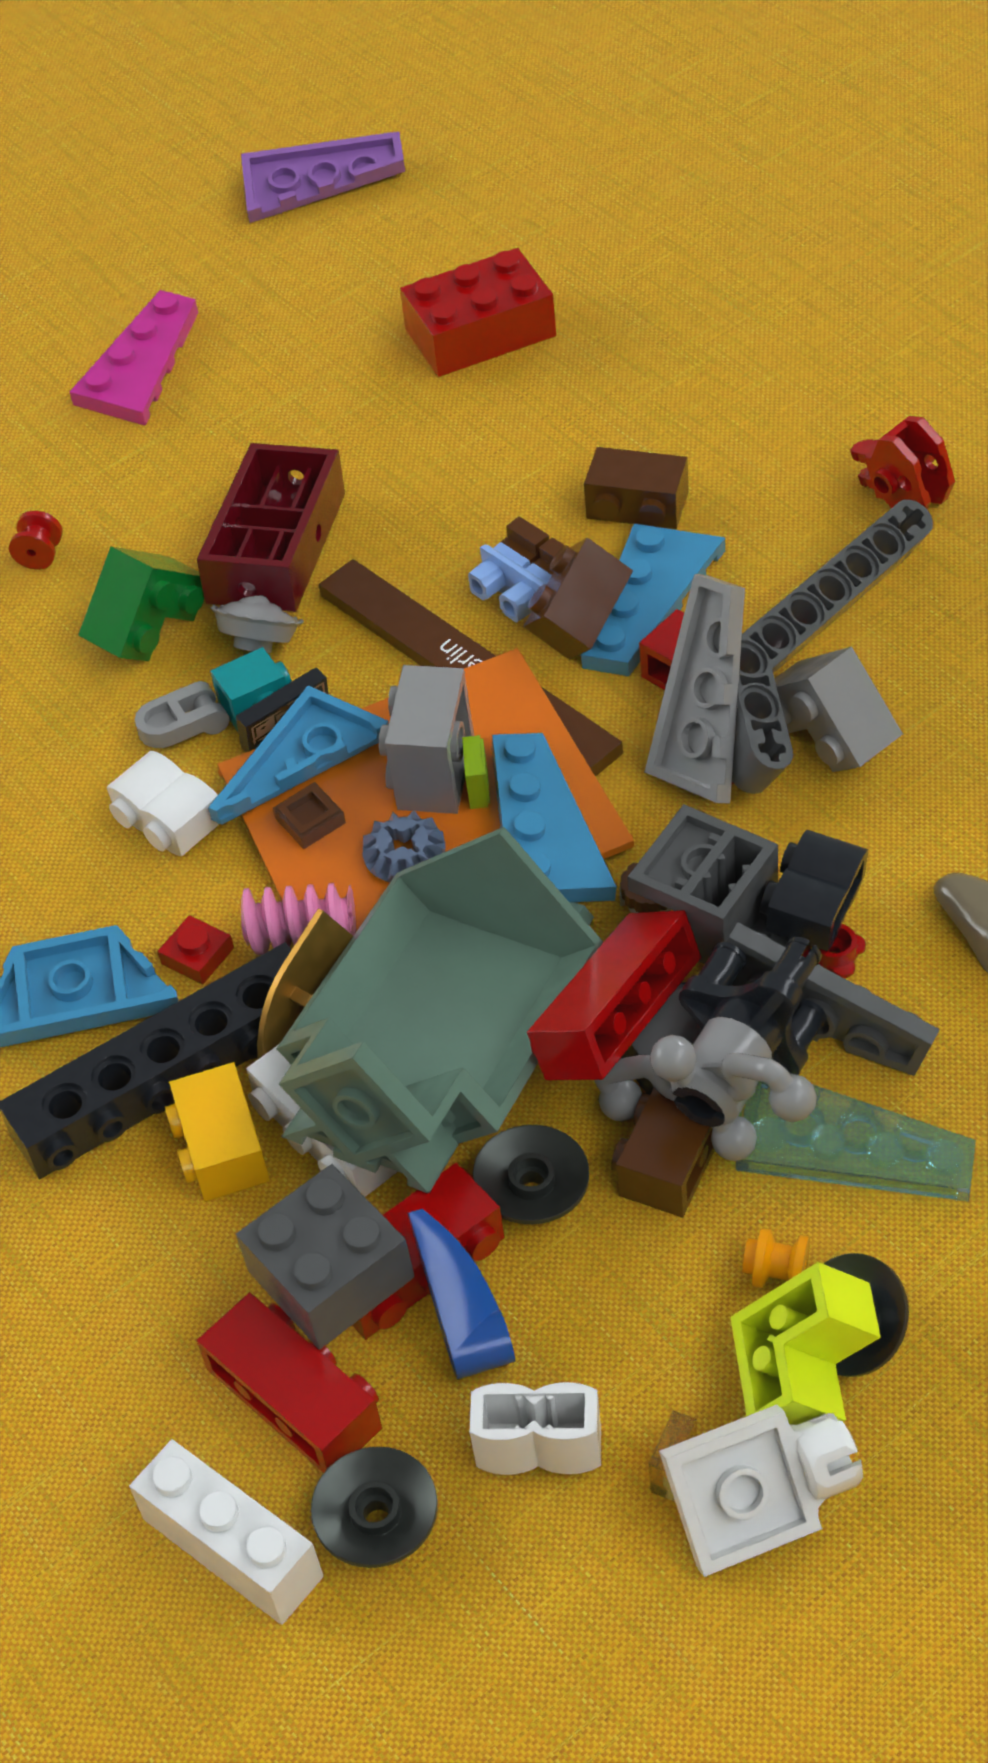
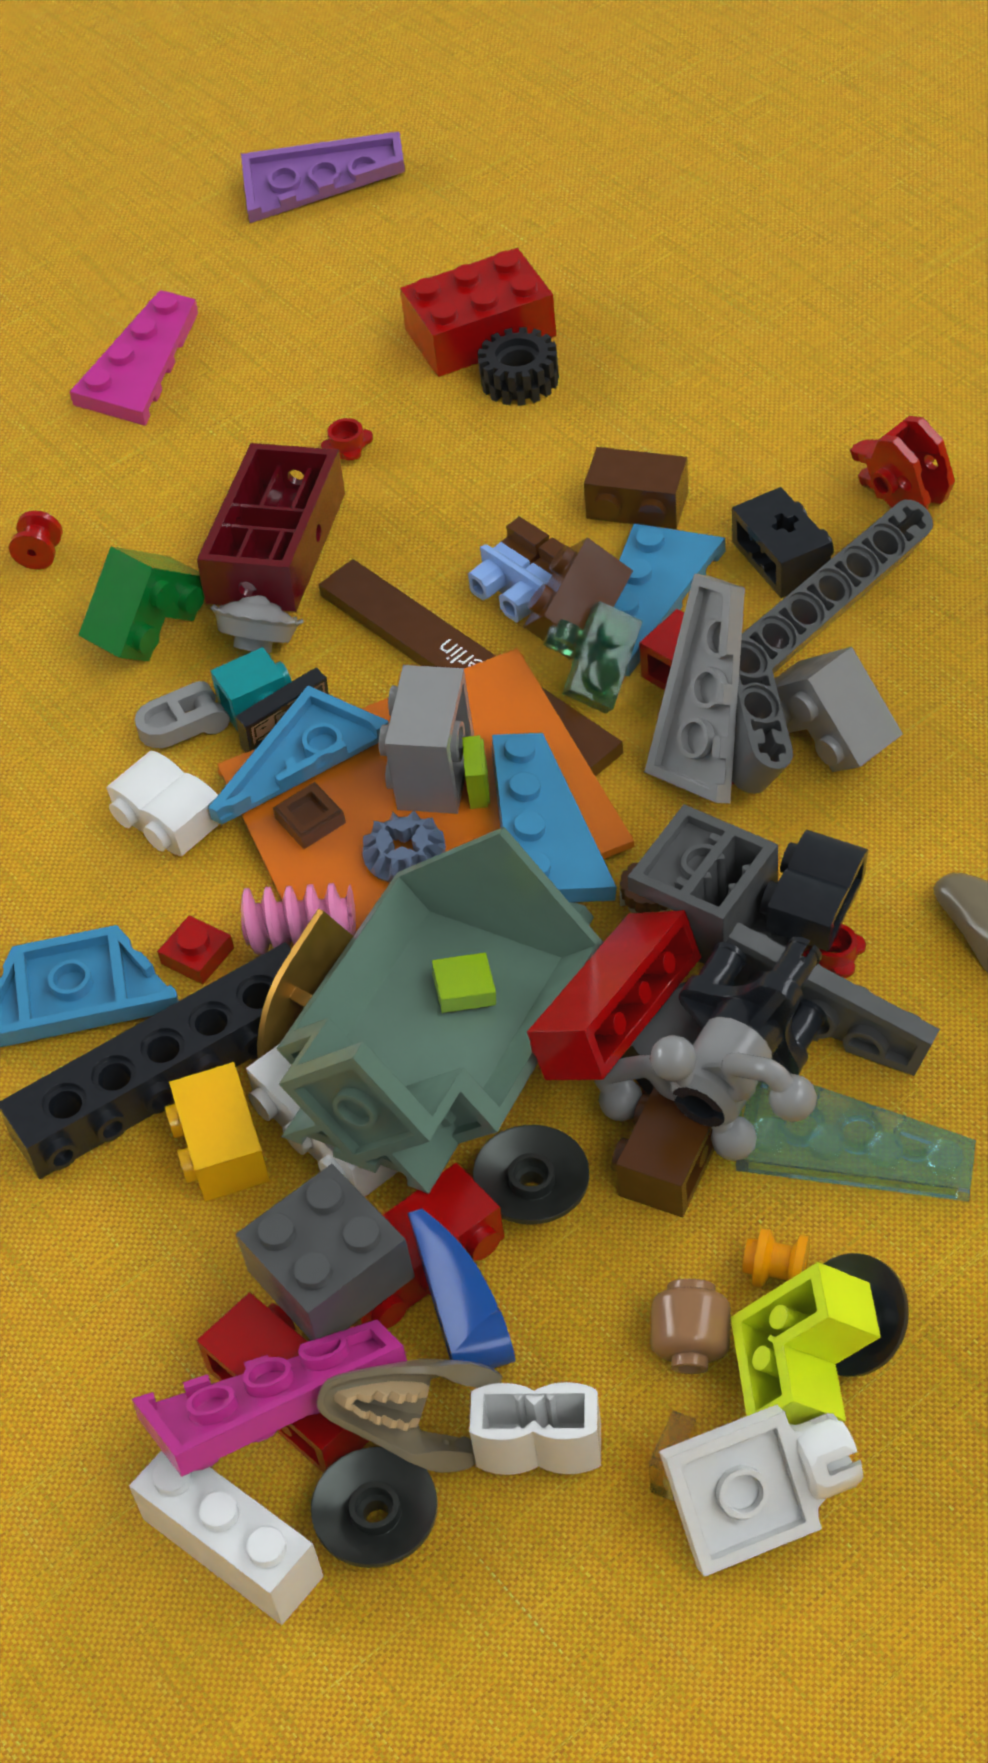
(251, 1407): none -> dark pink wing
(347, 437): none -> red plate
(388, 1403): none -> dark tan animal
(463, 982): none -> lime tile
(518, 366): none -> black tyre
(598, 652): none -> clear green plate
(690, 1325): none -> medium nougat head
(780, 540): none -> black brick

